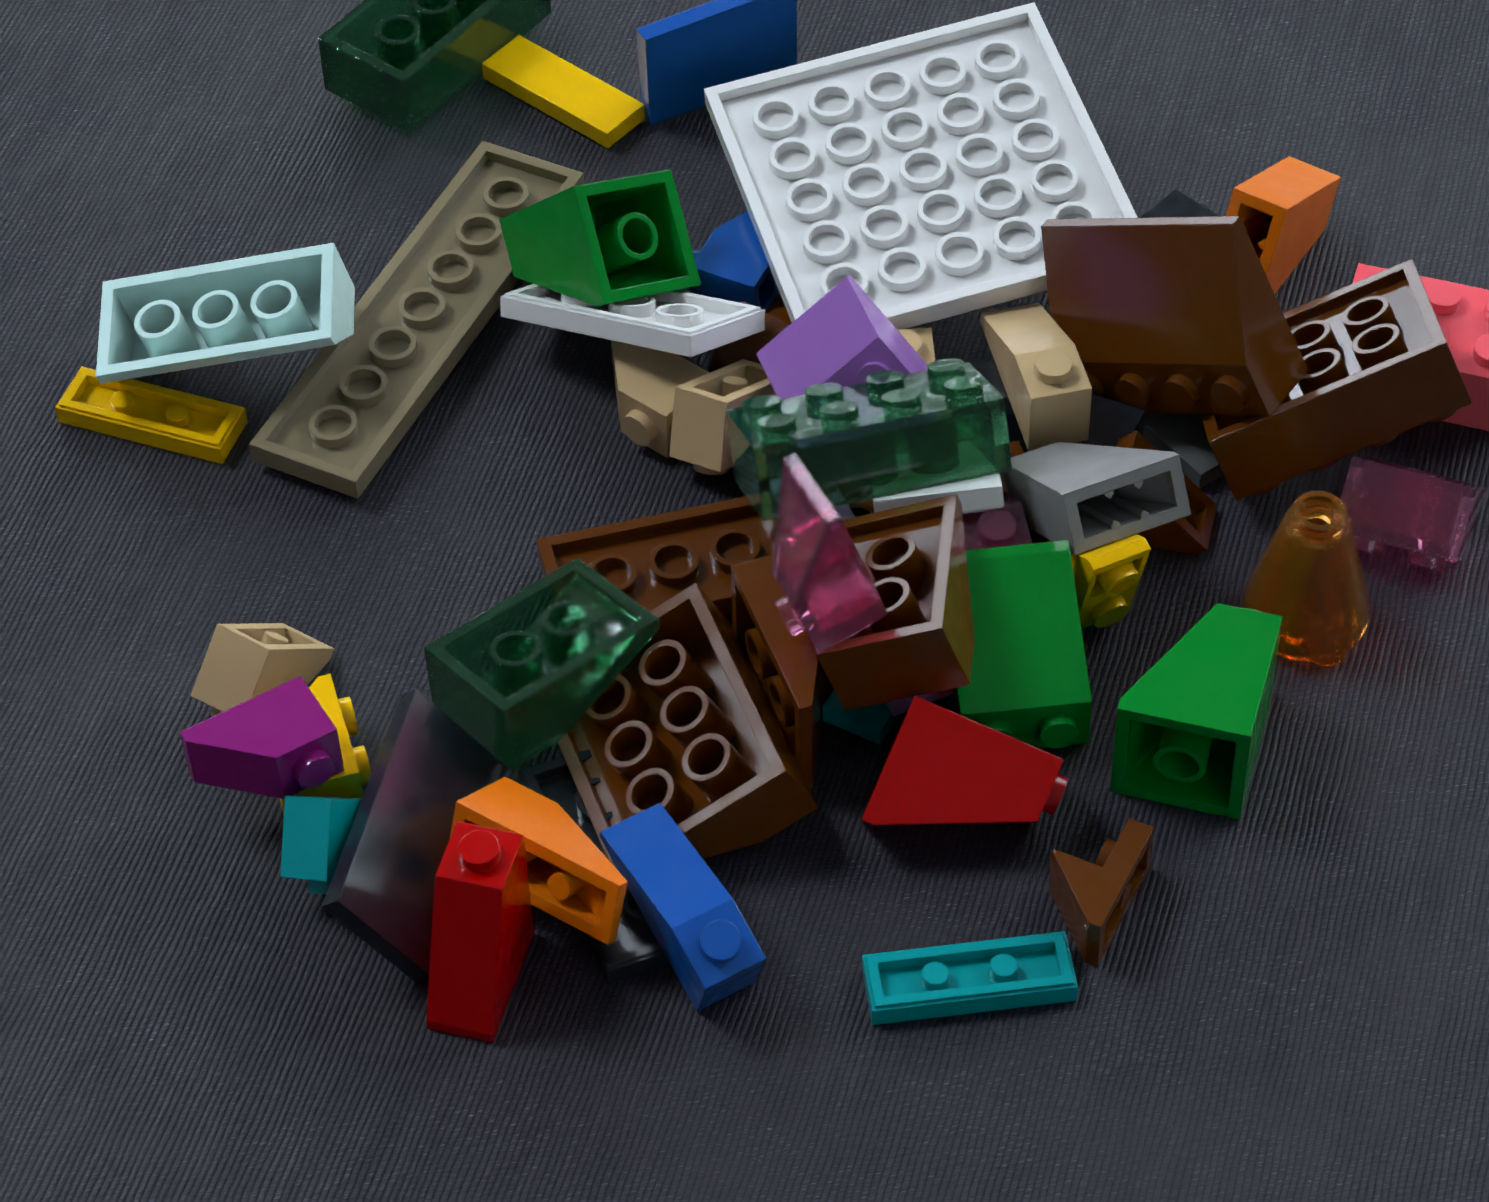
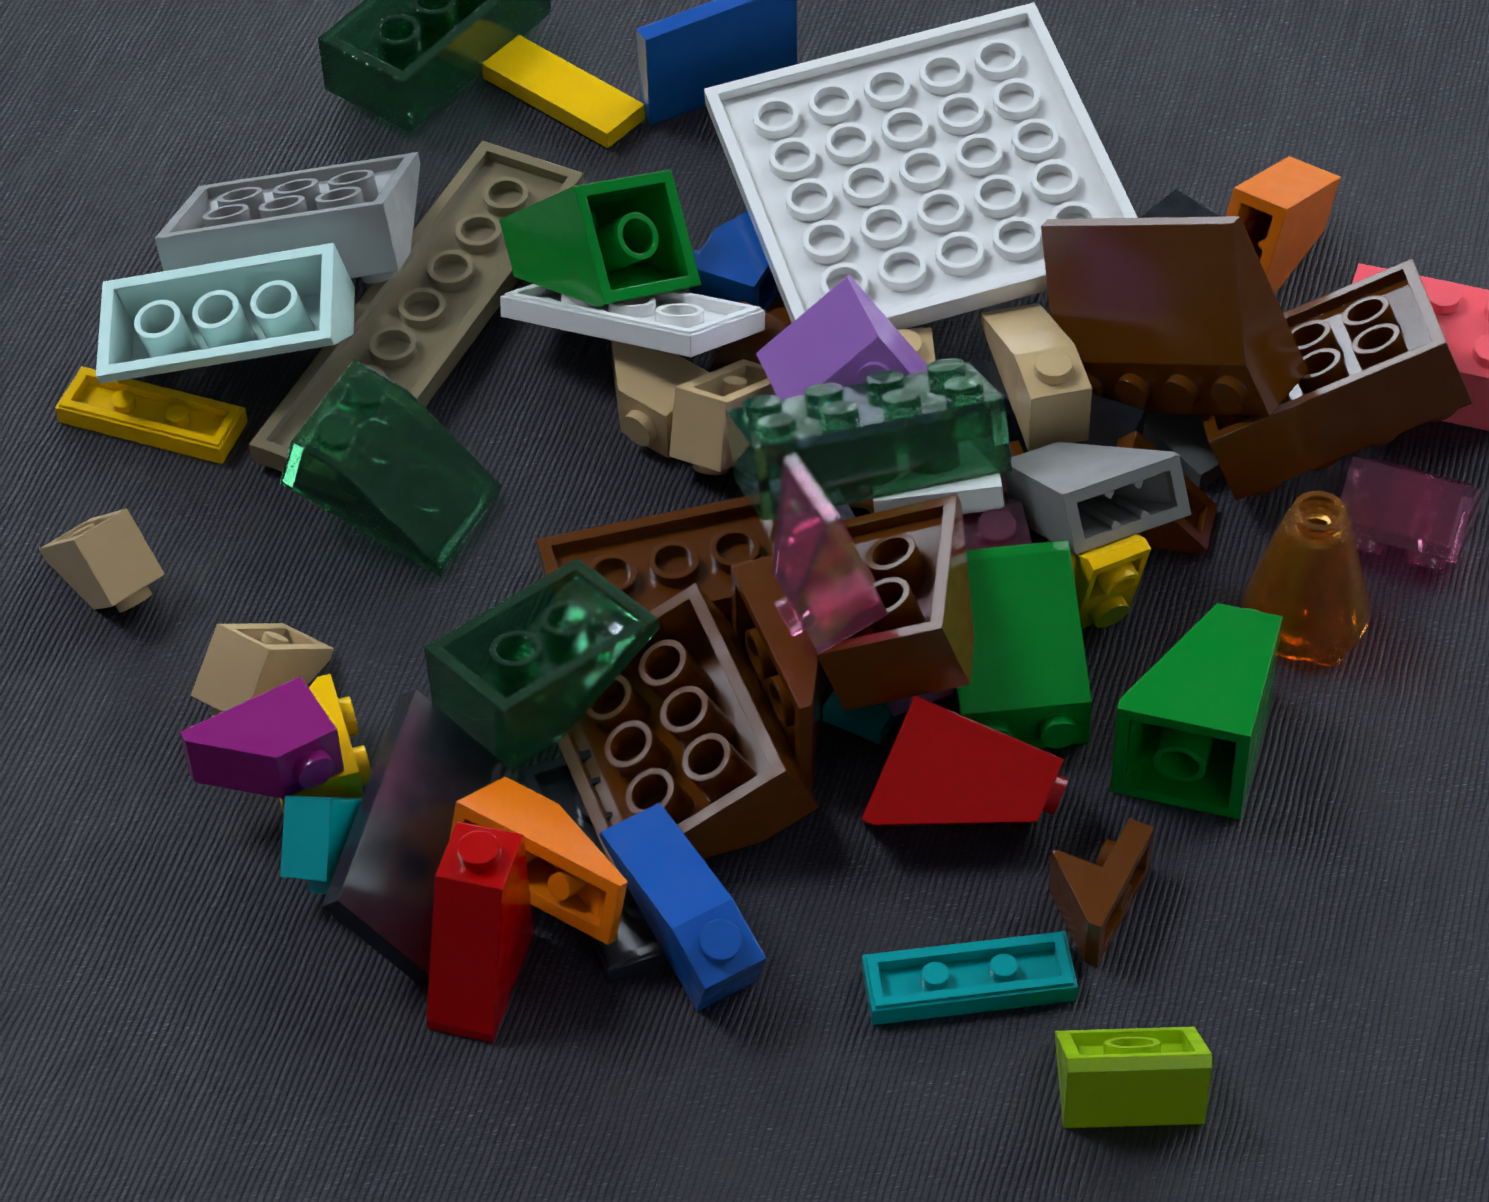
(105, 561): none -> tan slope
(355, 205): none -> light grey slope
(389, 469): none -> clear green slope
(1133, 1077): none -> lime slope

